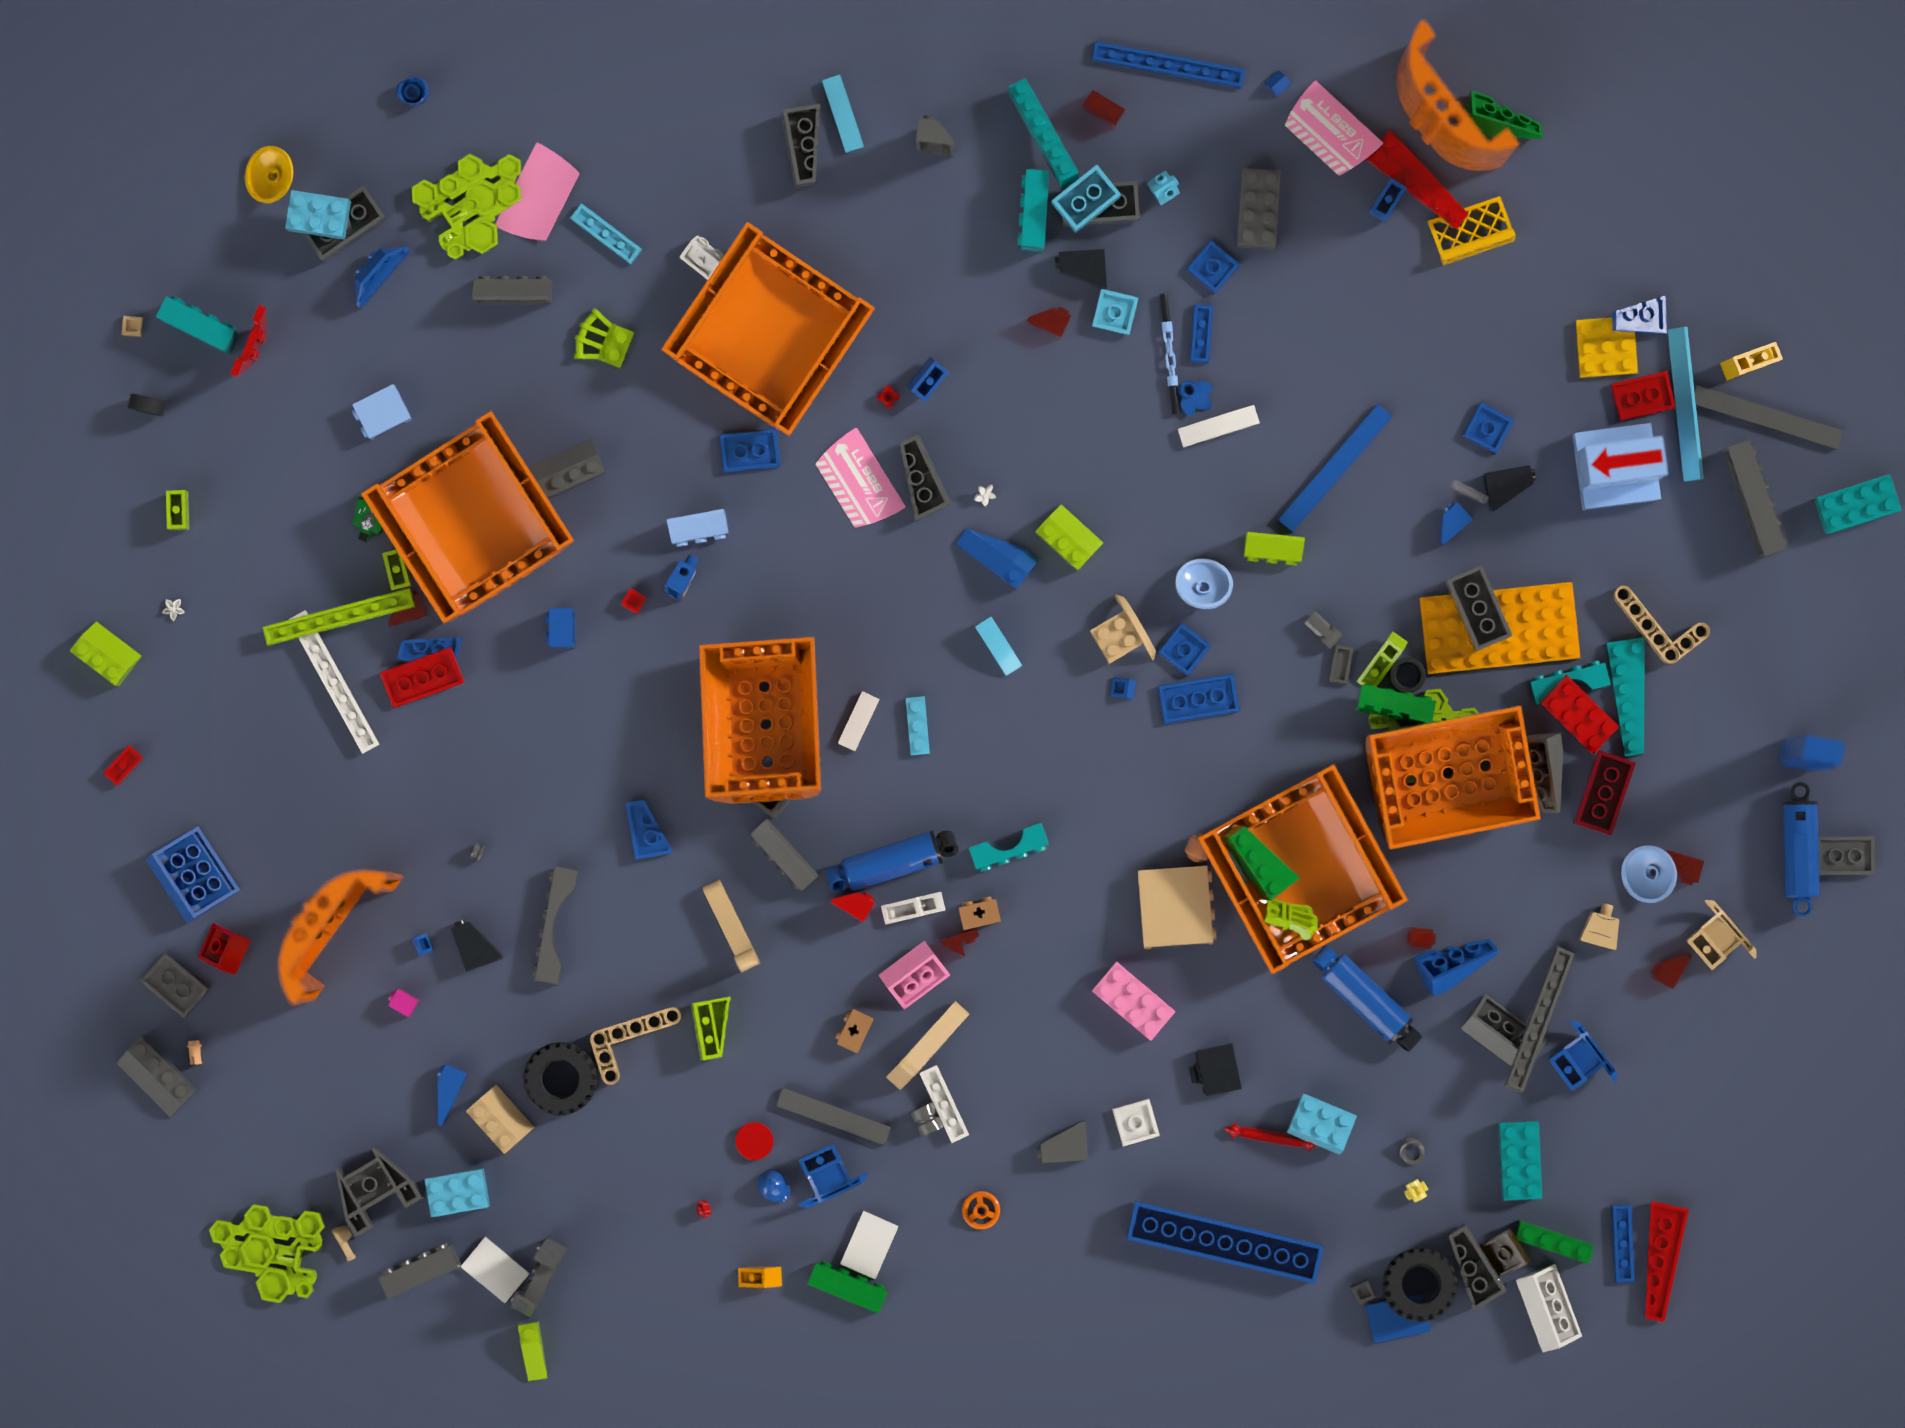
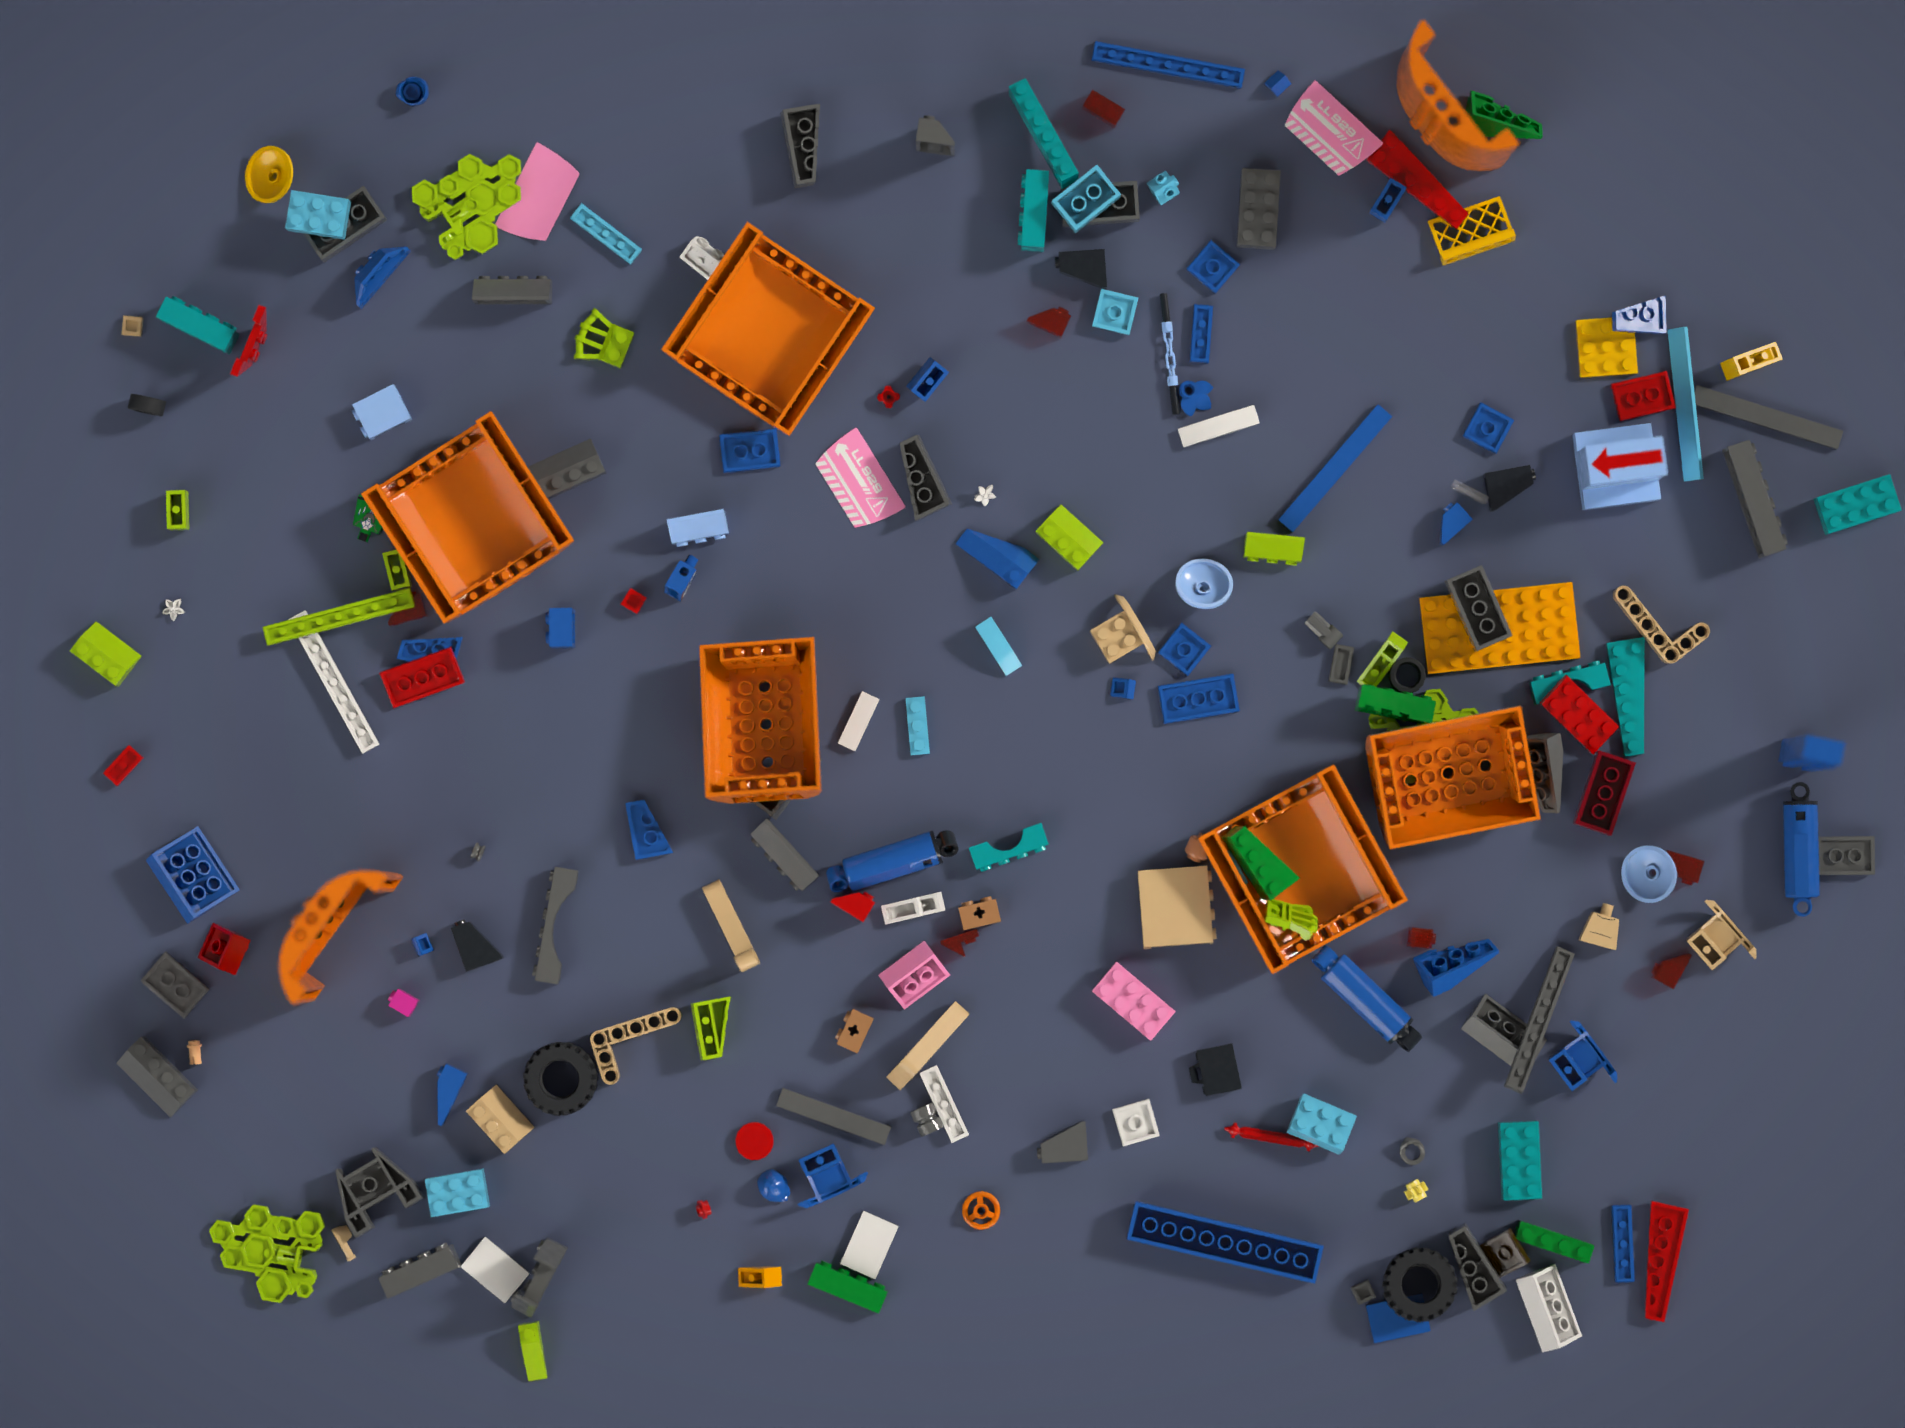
(843, 114): medium azure tile -> none

